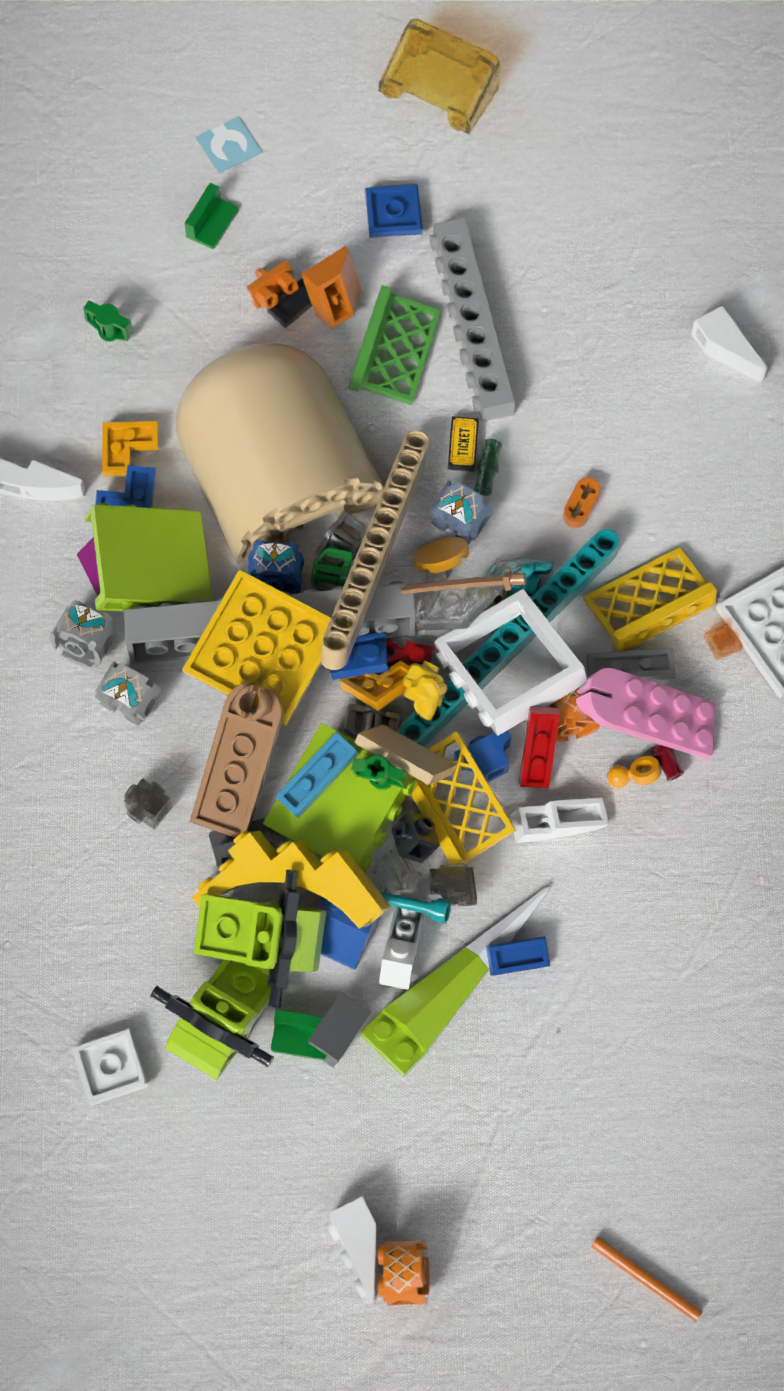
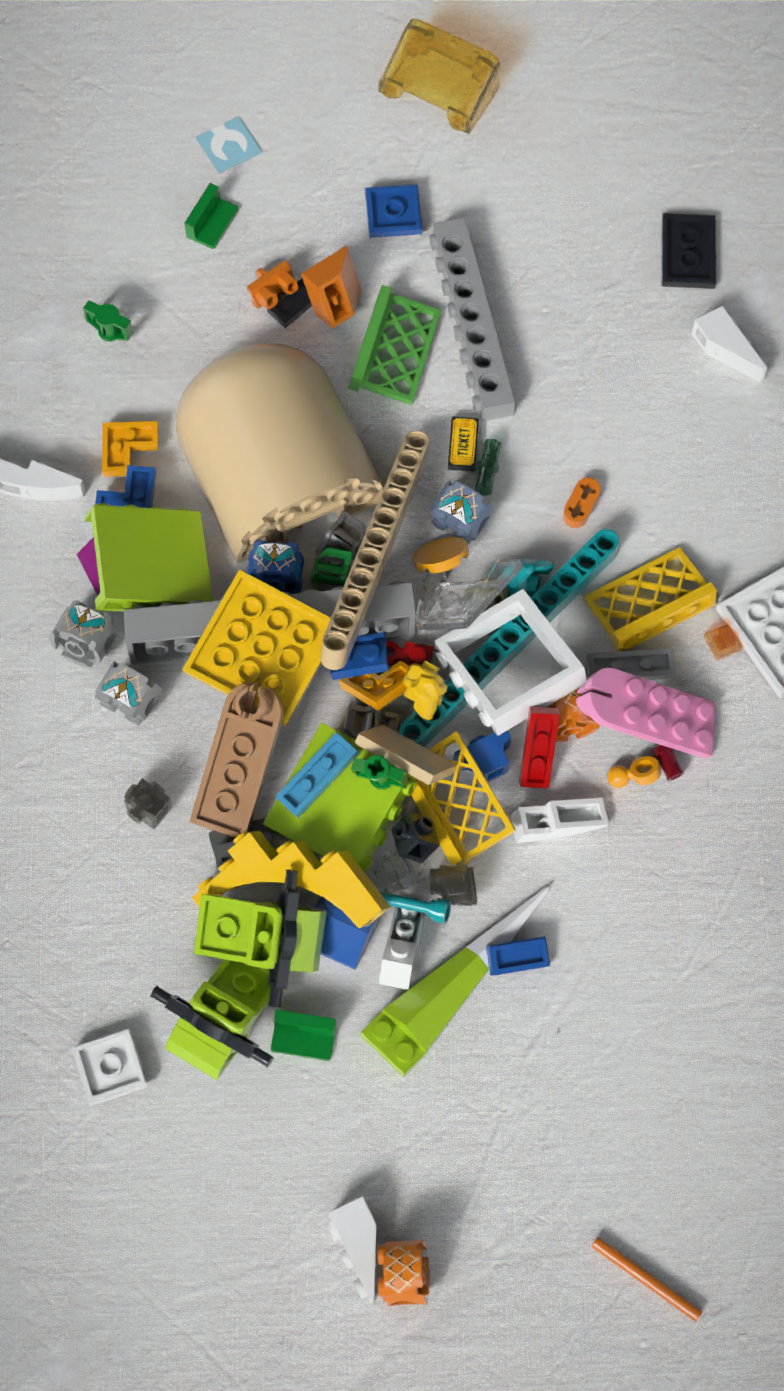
(338, 1028): dark grey panel -> none
(507, 580): medium nougat sword -> none
(688, 251): none -> black tile

